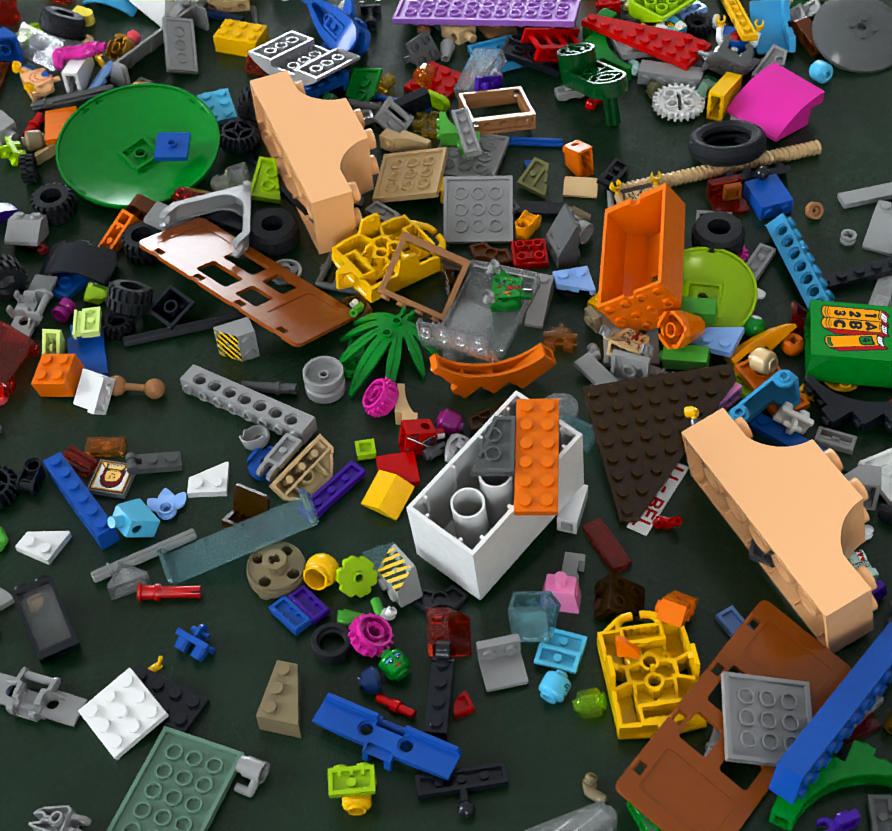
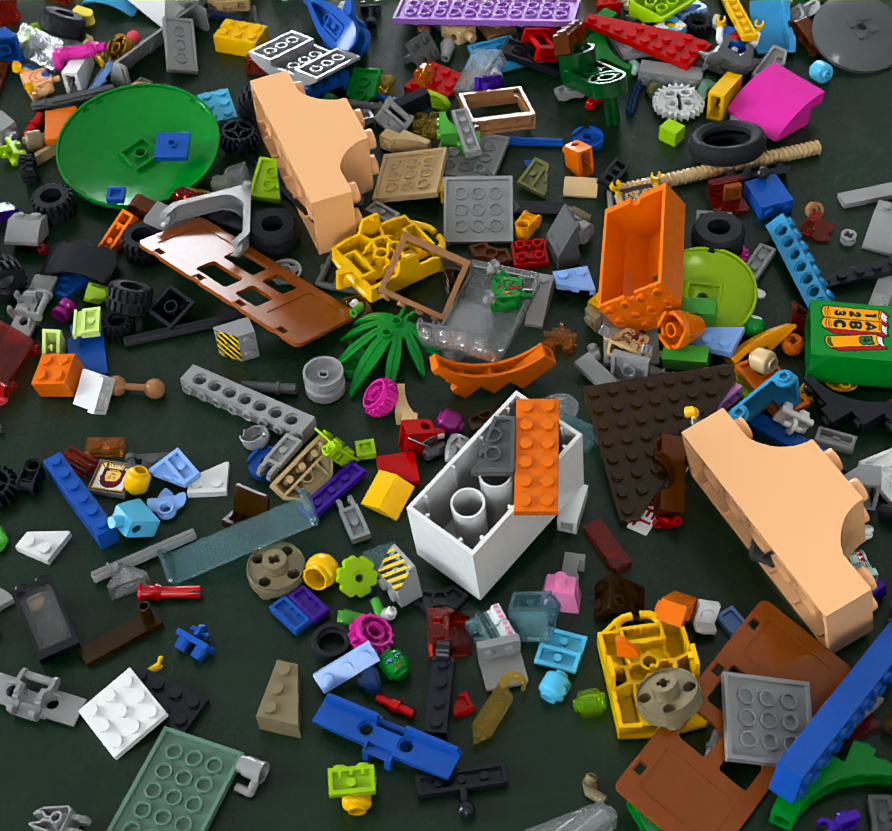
(116, 195): none -> blue plate
(122, 636): none -> dark brown piece
(137, 480): none -> yellow head
(175, 469): none -> light blue wing
(335, 449): none -> lime hinge
(346, 667): none -> light blue plate
(353, 521): none -> light grey hinge
(489, 624): none -> hips
(495, 708): none -> clear yellow plate
(568, 36): none -> reddish brown arch
(592, 136): none -> blue plate
(634, 96): none -> dark blue axle
(669, 698): none -> dark tan piece
(671, 132): none -> lime panel
(671, 453): none -> reddish brown arch
(705, 616): none -> white bracket
(819, 228): none -> clear red plate

